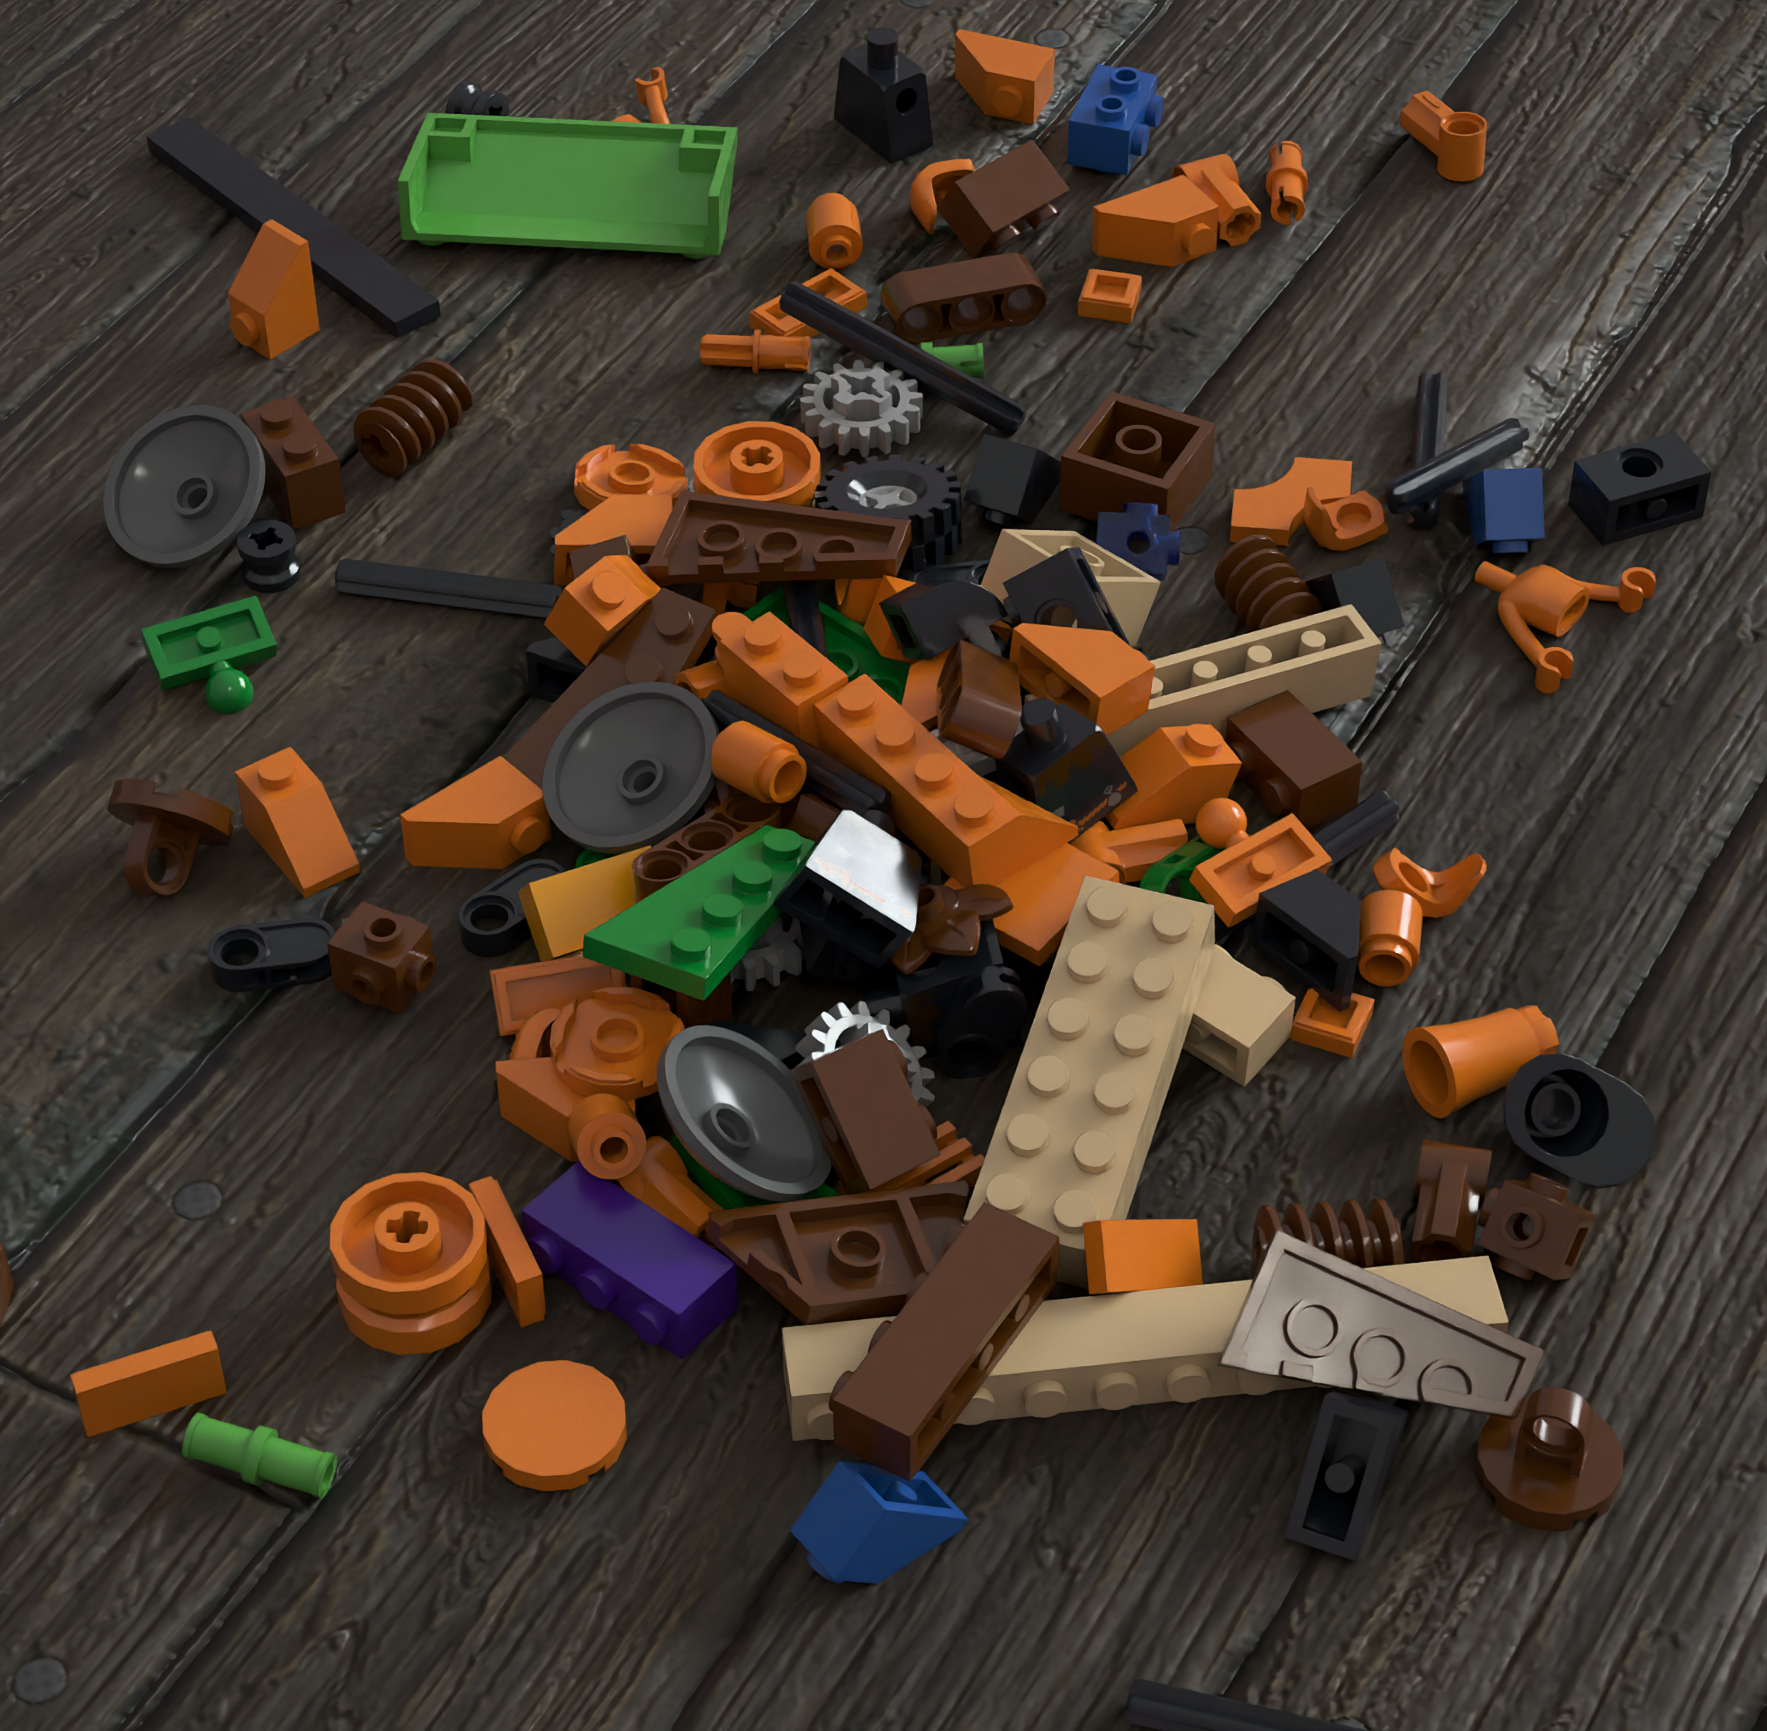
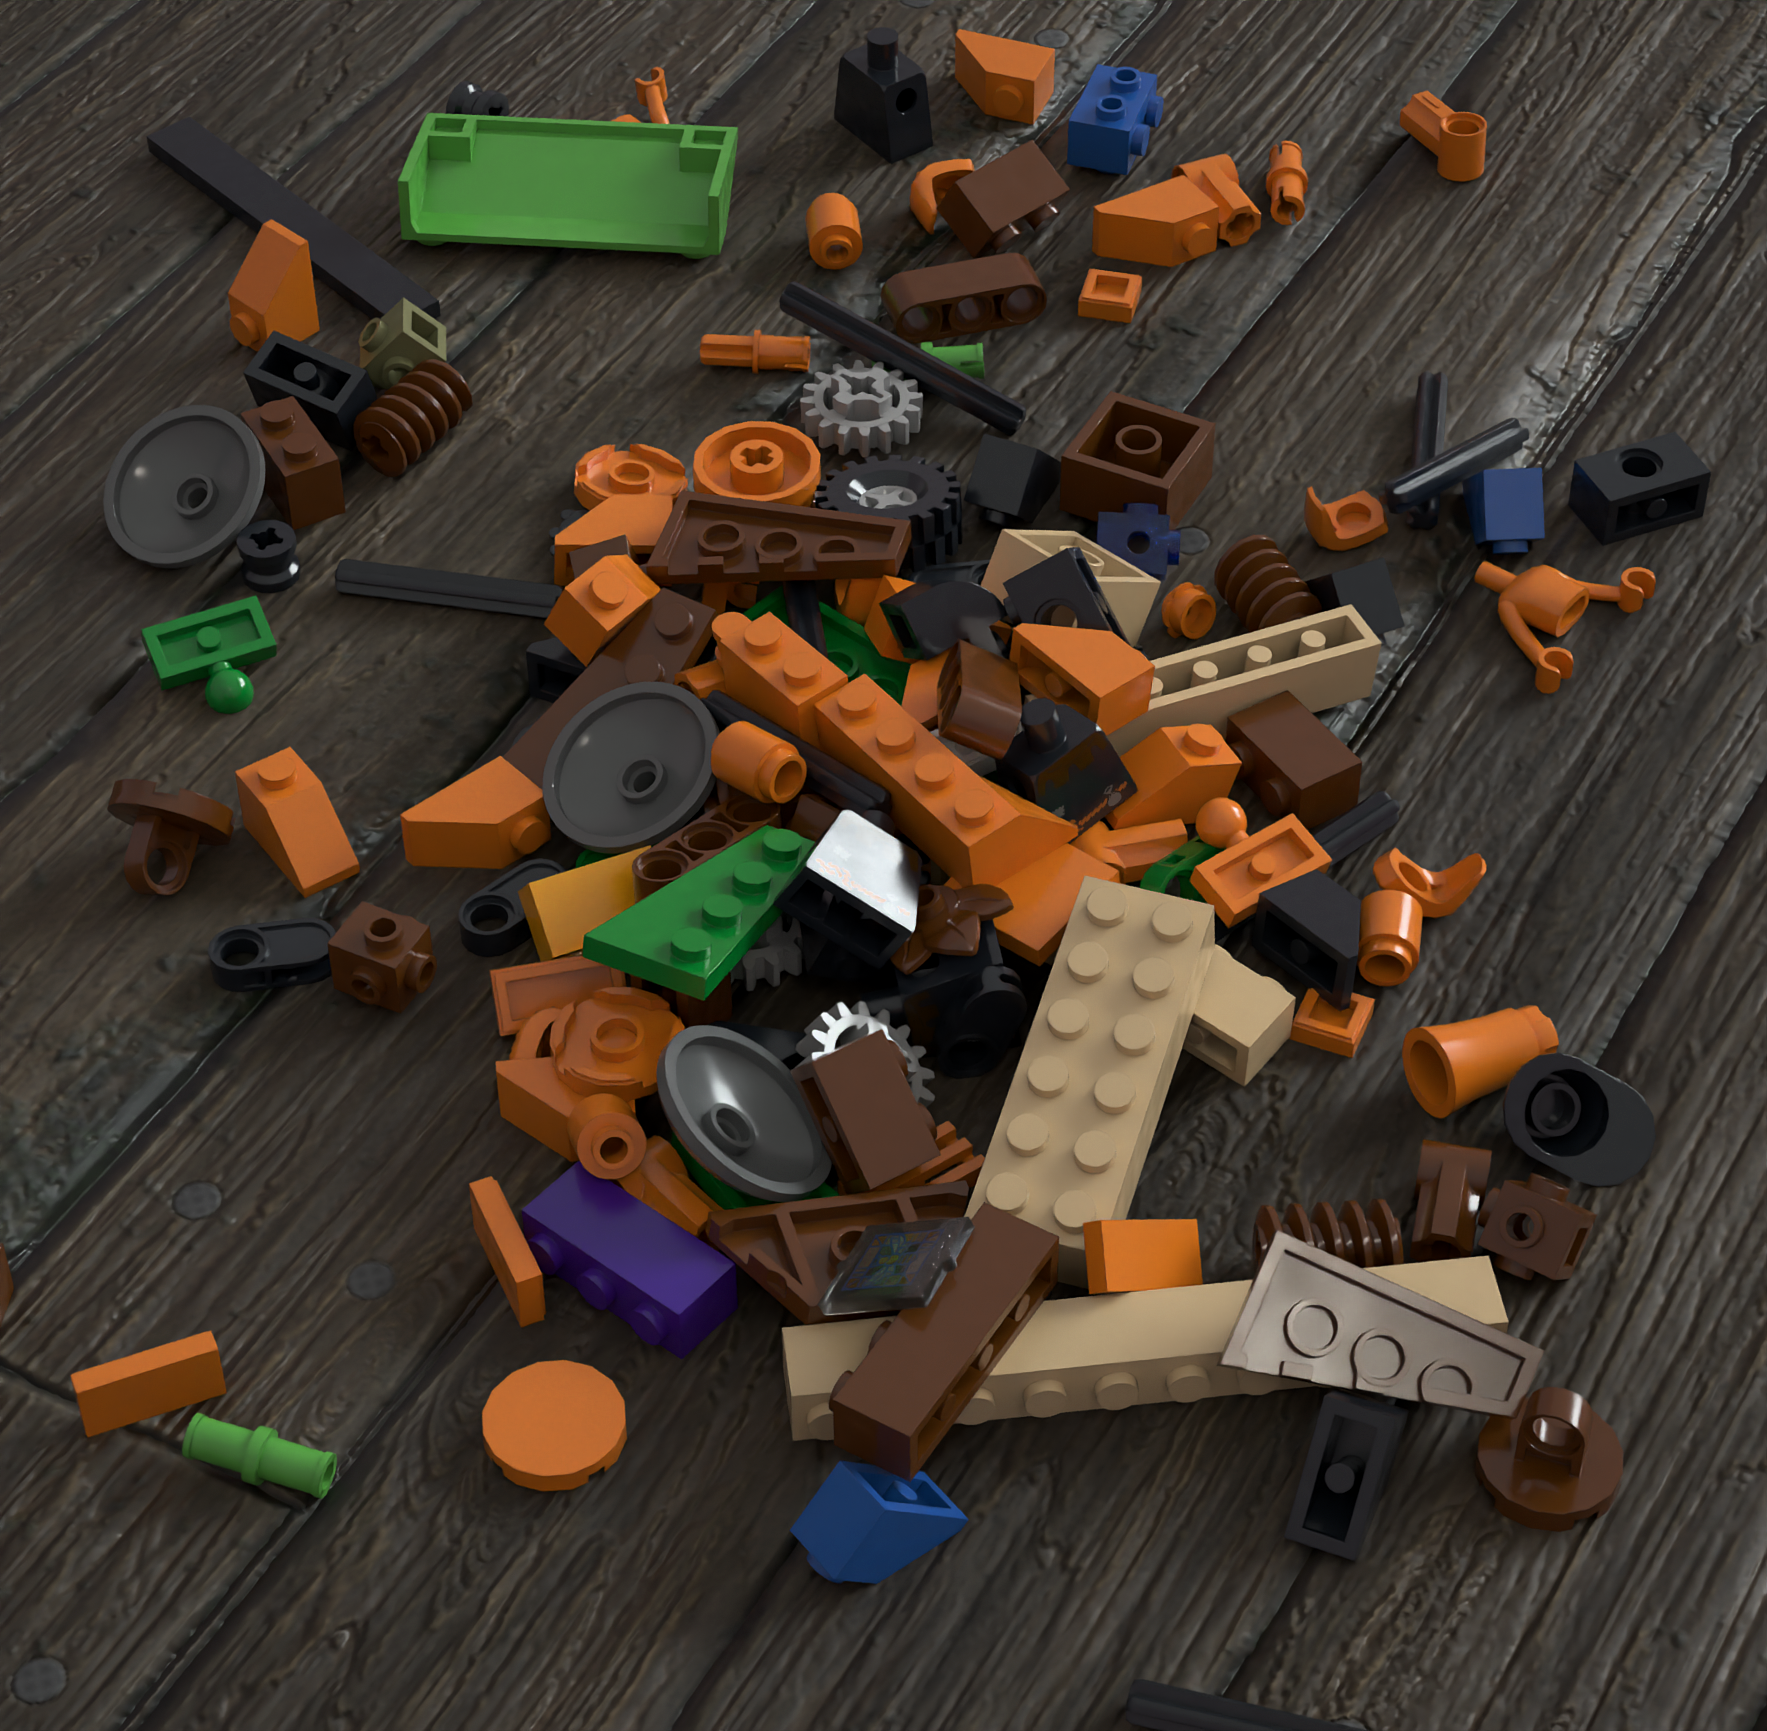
(322, 384): none -> black brick
(400, 342): none -> olive brick
(411, 1263): orange wheel -> none
(828, 284): orange tile -> none
(896, 1266): none -> clear smoke piece
(1188, 611): none -> orange plate
(1279, 507): orange tile -> none

